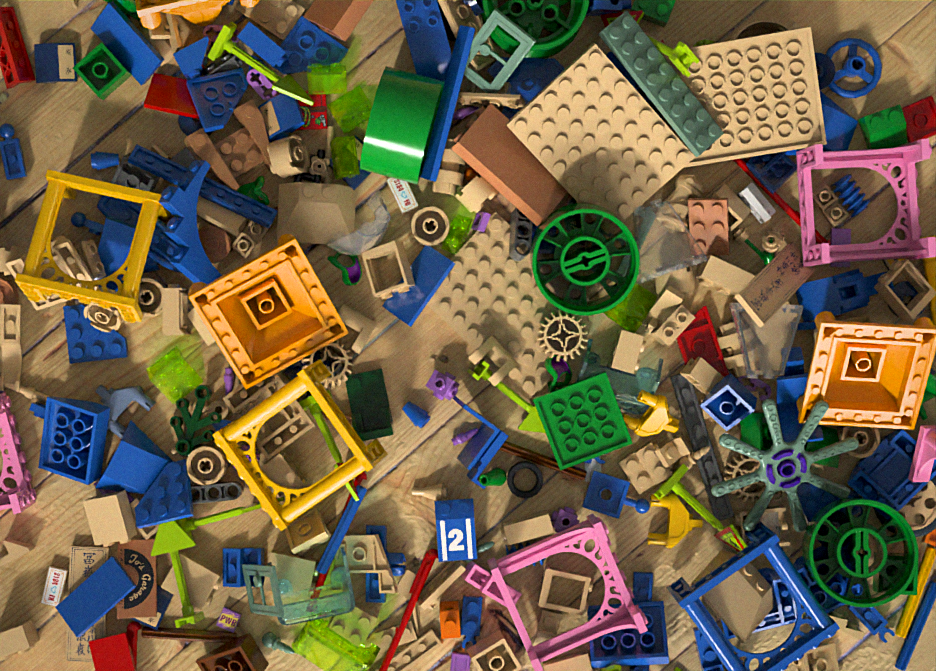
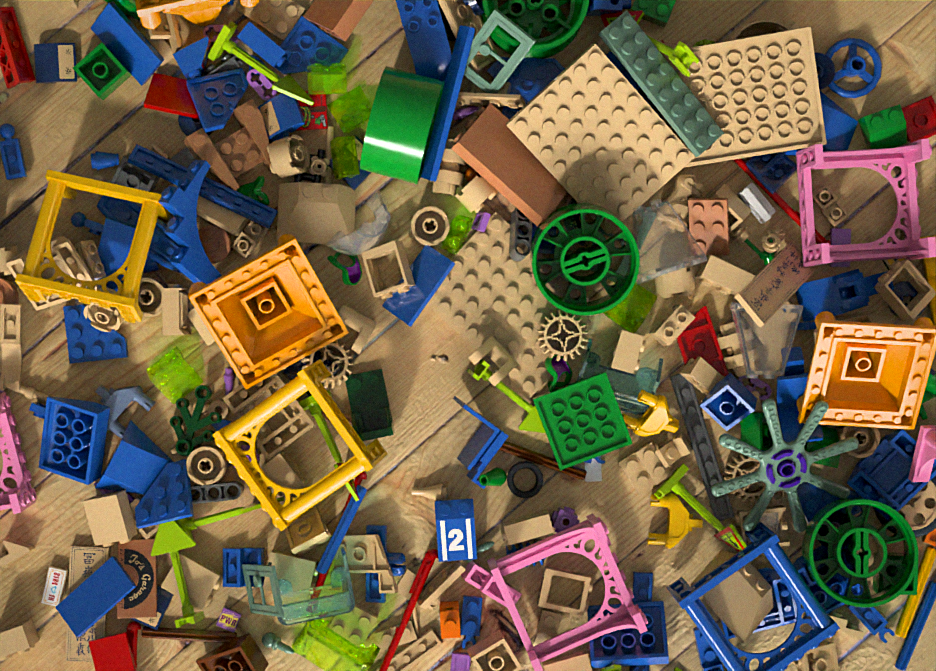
(402, 194): white tile -> none
(416, 414): blue cone -> none
(443, 385): medium lavender brick -> none
(463, 437): medium lavender piece -> none
(613, 505): blue plate -> none
(662, 309): tan hinge -> none
(691, 459): tan bar -> none
(851, 195): blue piece -> none

